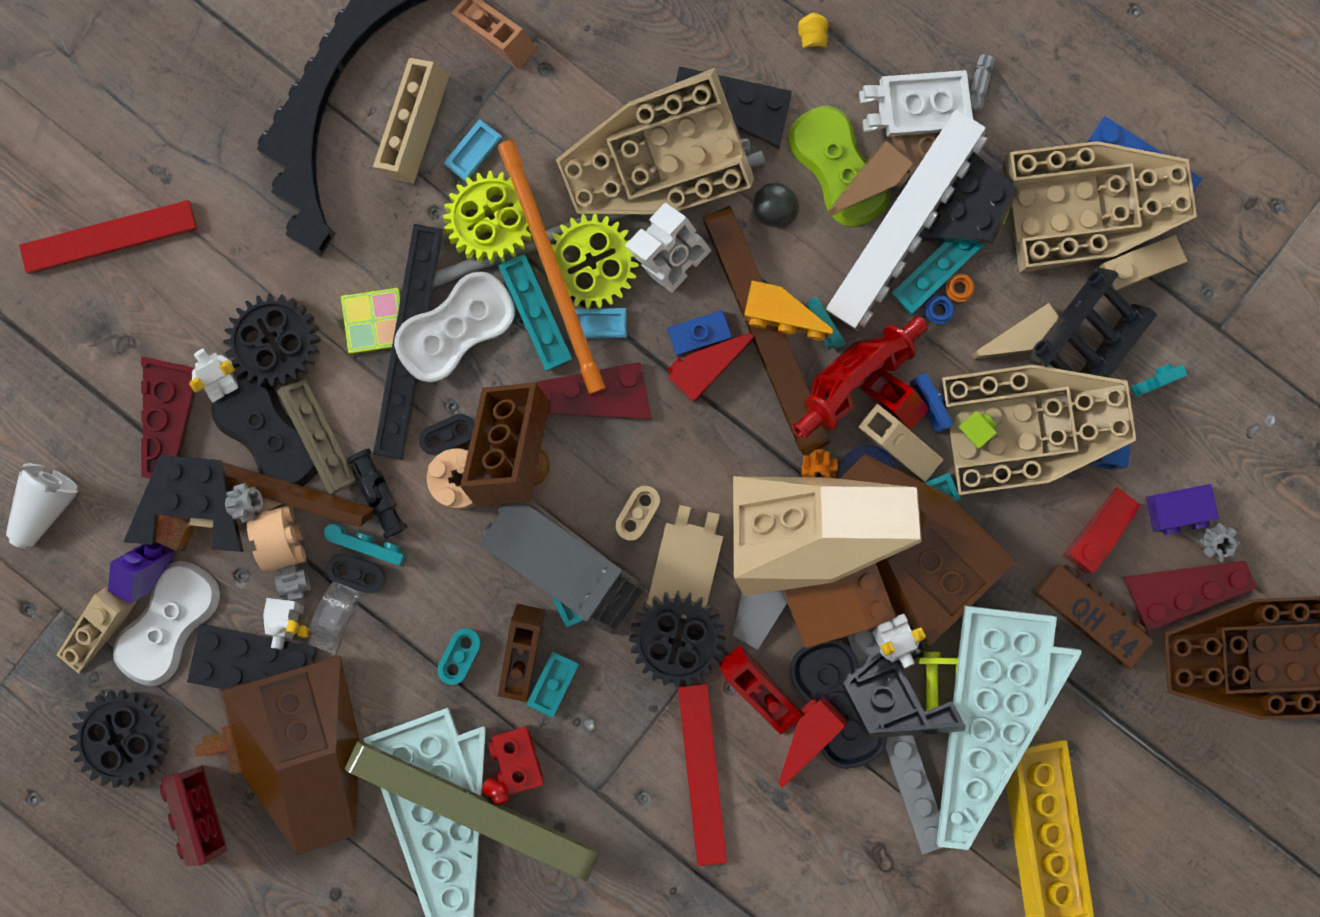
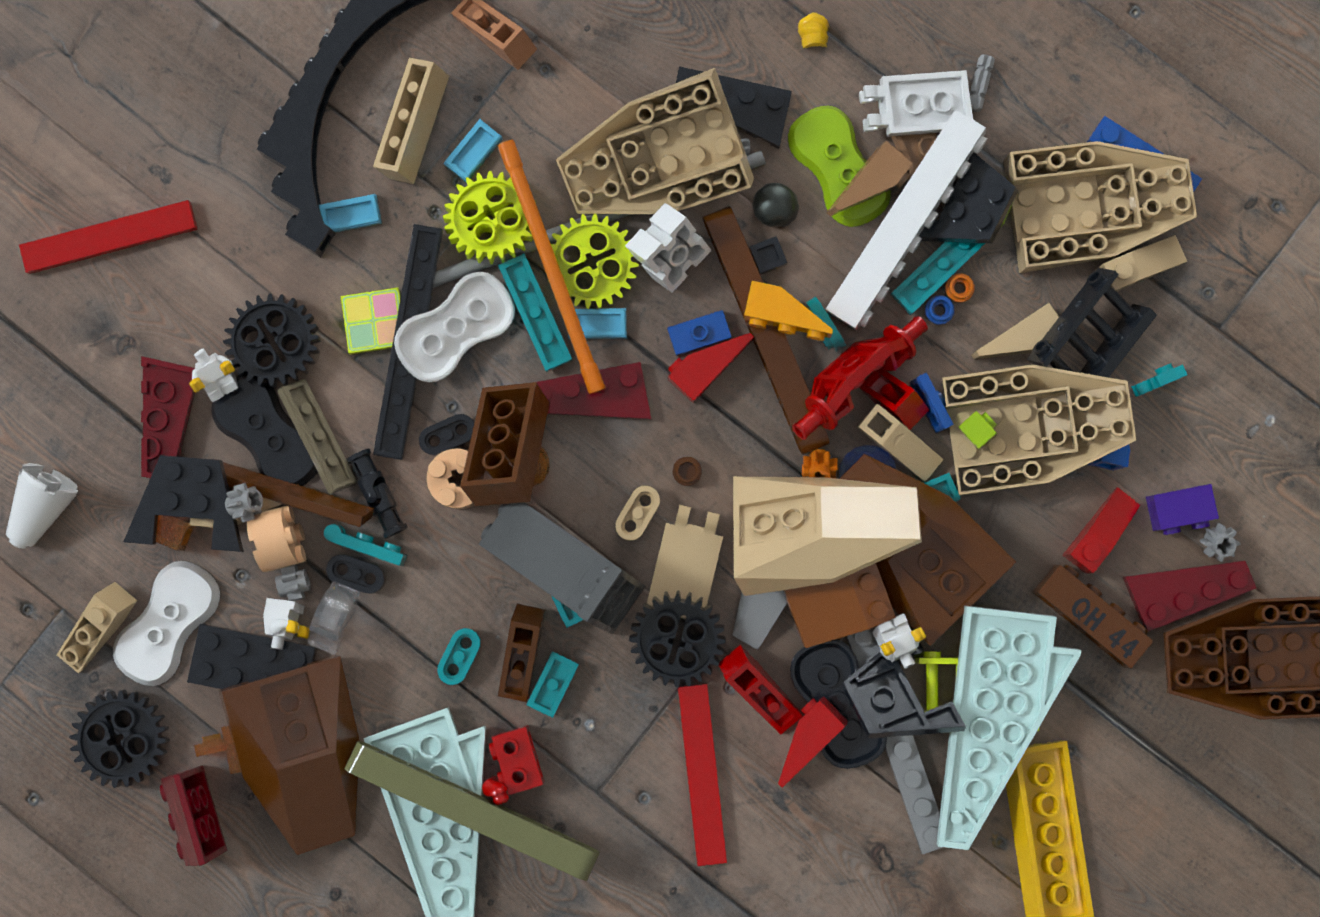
(138, 571): dark purple slope -> none
(351, 213): none -> medium azure tile
(687, 471): none -> reddish brown plate
(768, 255): none -> black plate

